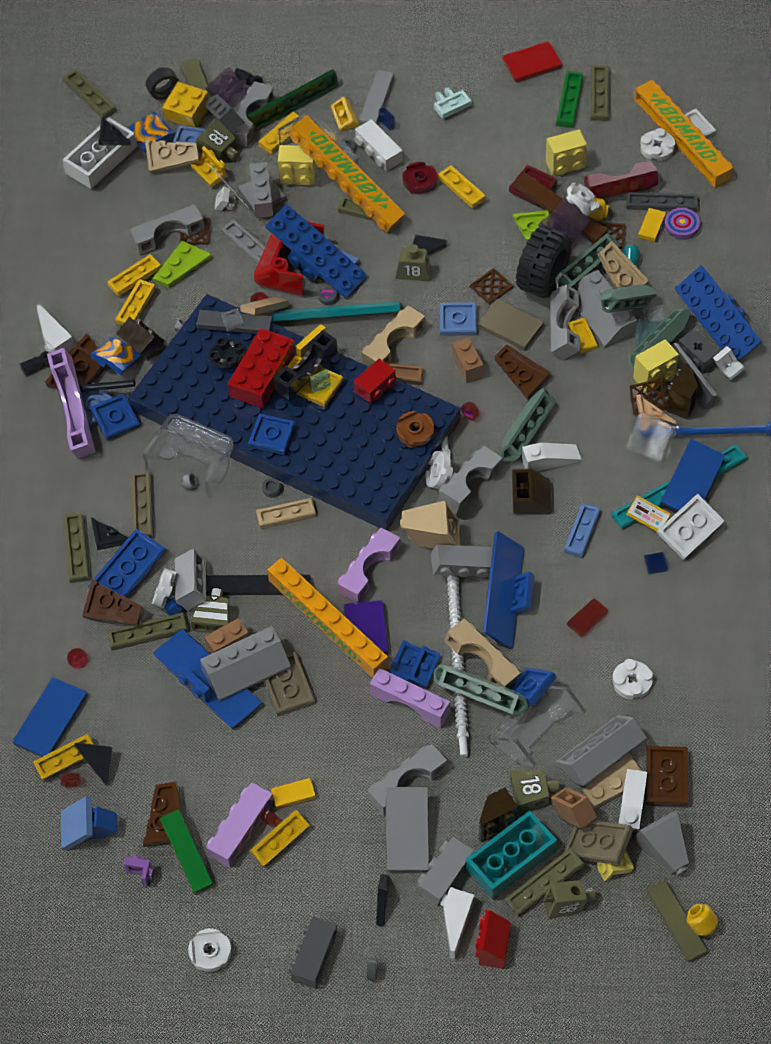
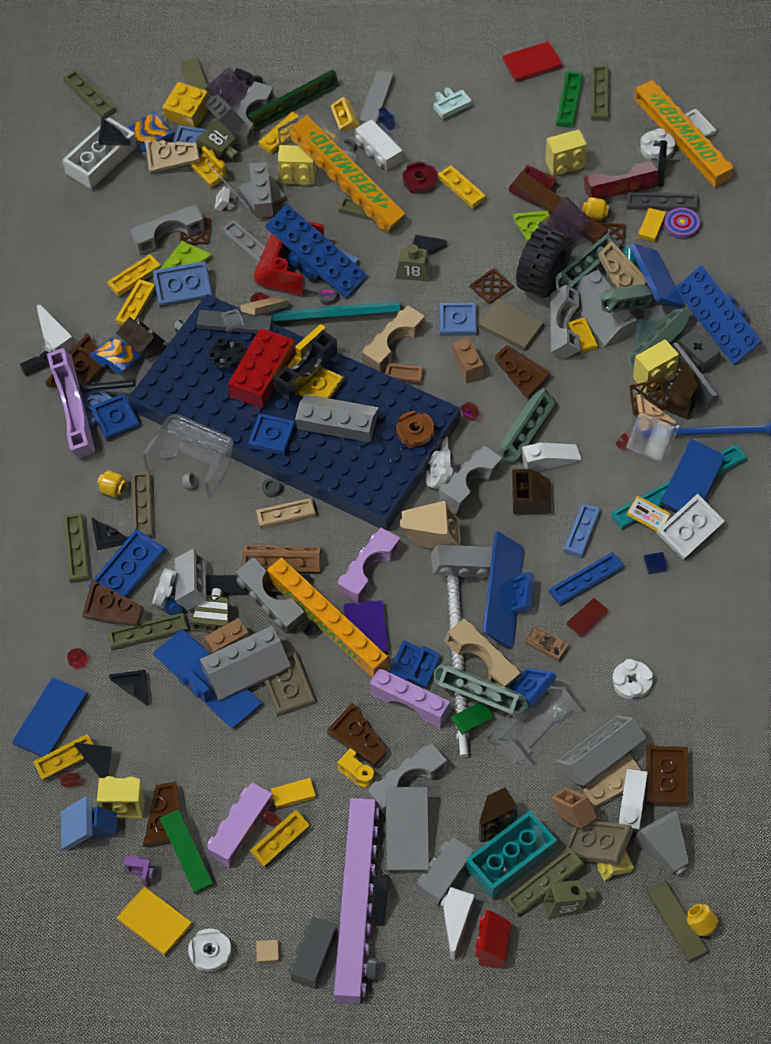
(112, 483): none -> yellow head
(122, 796): none -> light yellow brick
(133, 683): none -> black tile
(154, 921): none -> yellow tile
(158, 76): black tyre -> none
(182, 283): none -> medium blue tile
(267, 951): none -> tan tile
(285, 612): none -> light grey arch
(298, 557): none -> medium nougat fence
(310, 630): none -> black hinge
(320, 380): clear light blue tile -> none
(336, 418): none -> light grey slope
(353, 769): none -> yellow leg
(354, 733): none -> reddish brown wing
(355, 901): none -> lavender brick
(375, 381): red brick -> none
(472, 717): none -> green tile
(531, 789): olive torso -> none
(546, 643): none -> medium nougat tile
(582, 198): white plate -> none
(586, 578): none -> blue tile
(623, 440): none -> clear red tile
(657, 276): none -> blue tile
(662, 162): none -> black tile
(728, 363): white bracket -> none

